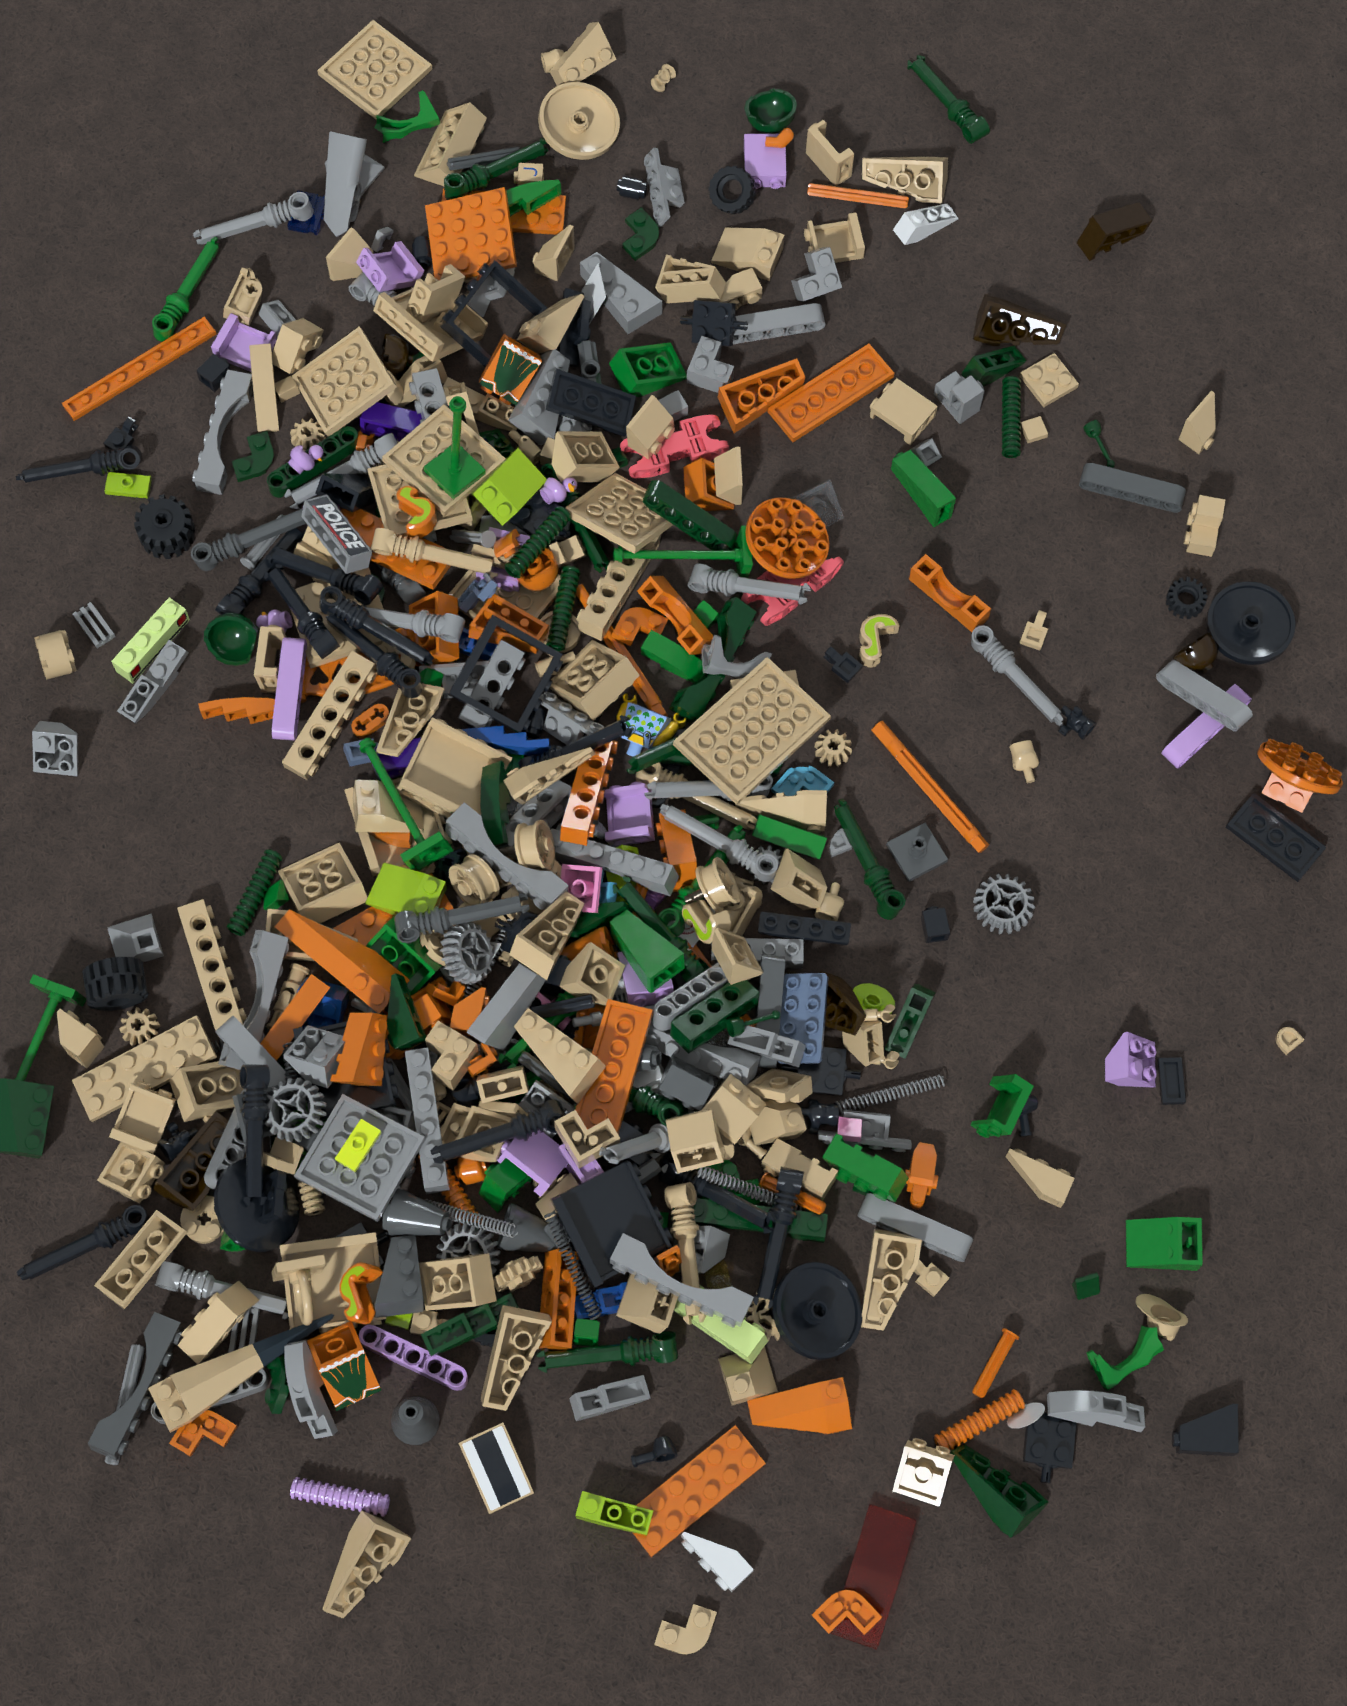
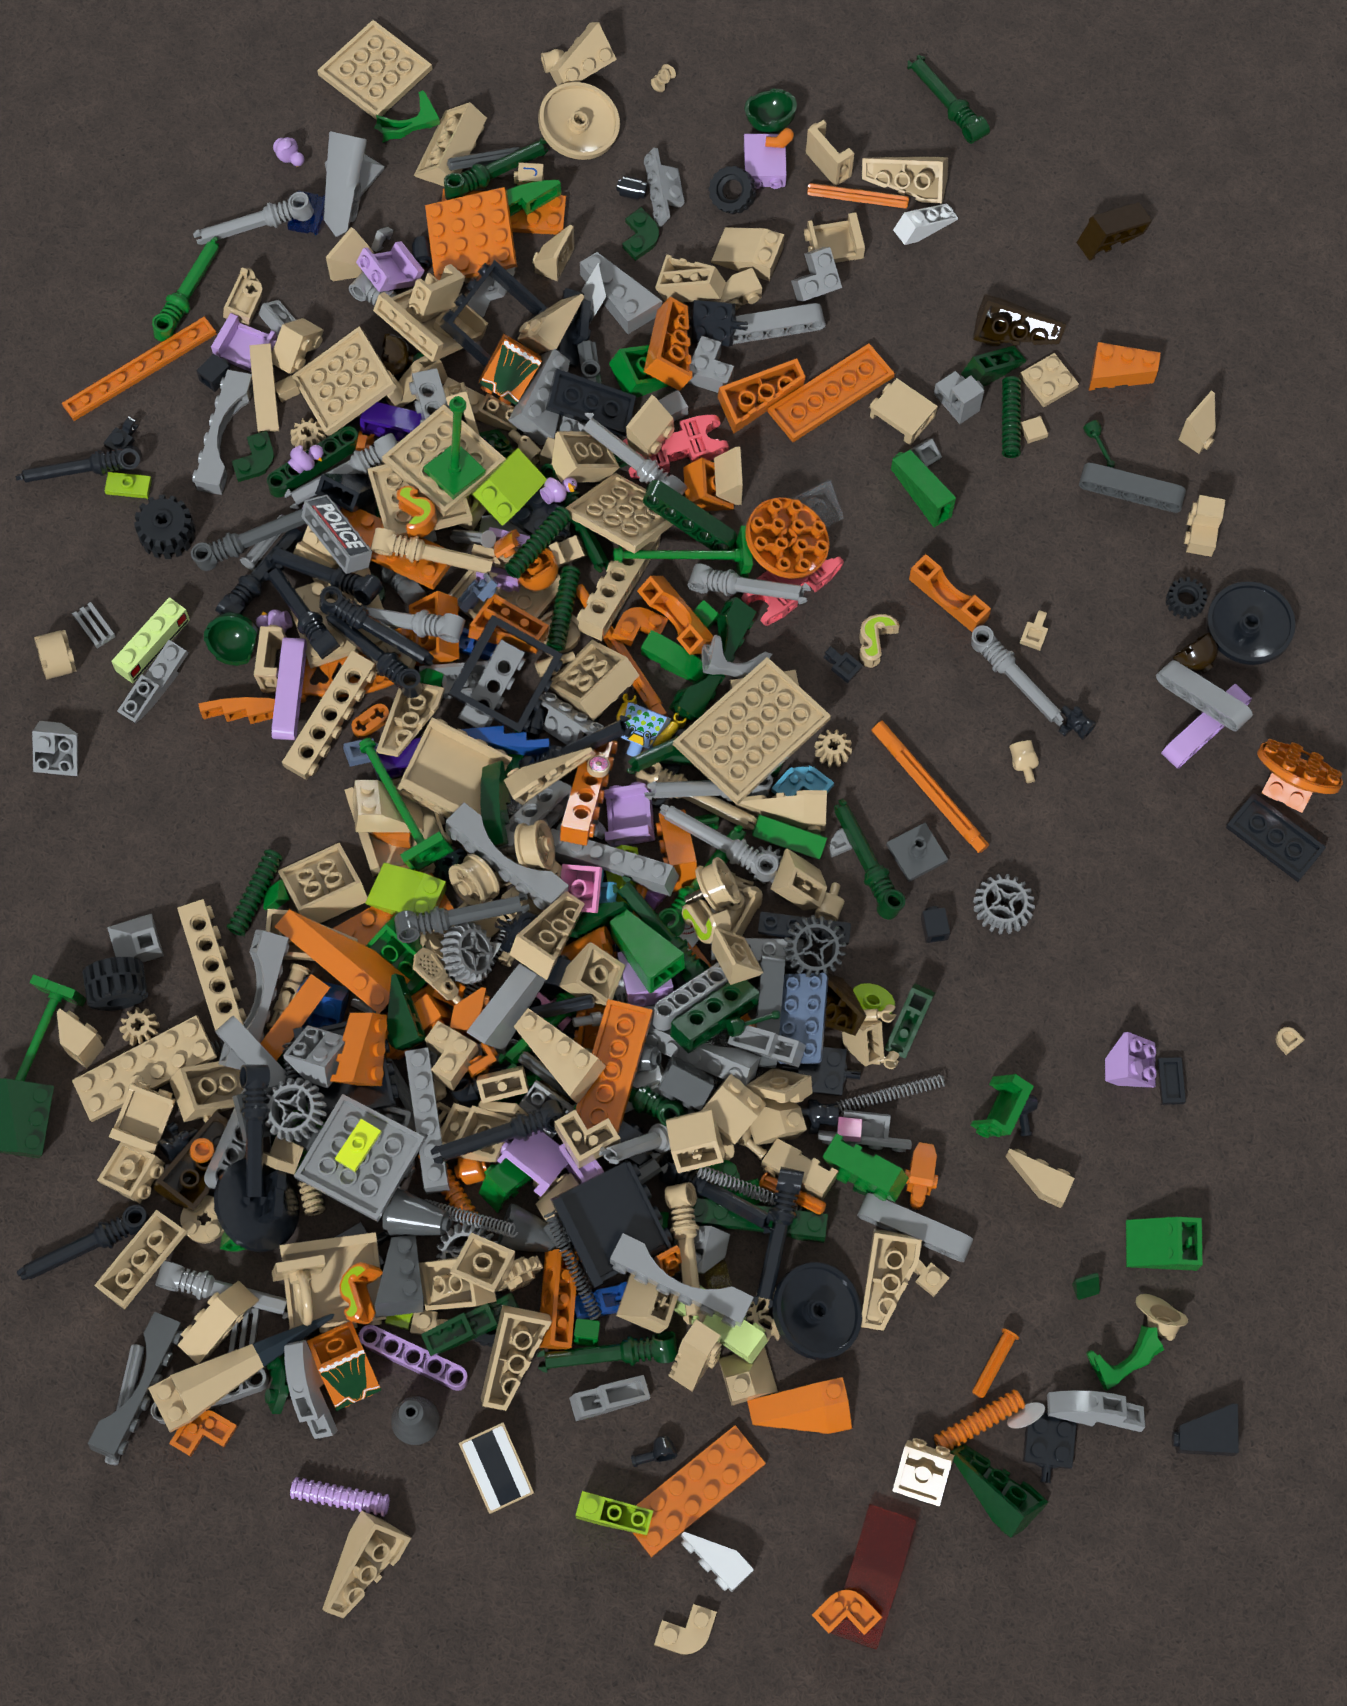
(201, 1150): none -> orange tile
(287, 151): none -> lavender animal
(437, 974): none -> tan piece
(483, 1263): none -> tan slope
(598, 766): none -> tile
(646, 468): none -> light grey piece
(668, 348): none -> orange wedge
(696, 1353): none -> tan wedge
(822, 965): none -> dark grey gear
(1122, 366): none -> orange wedge

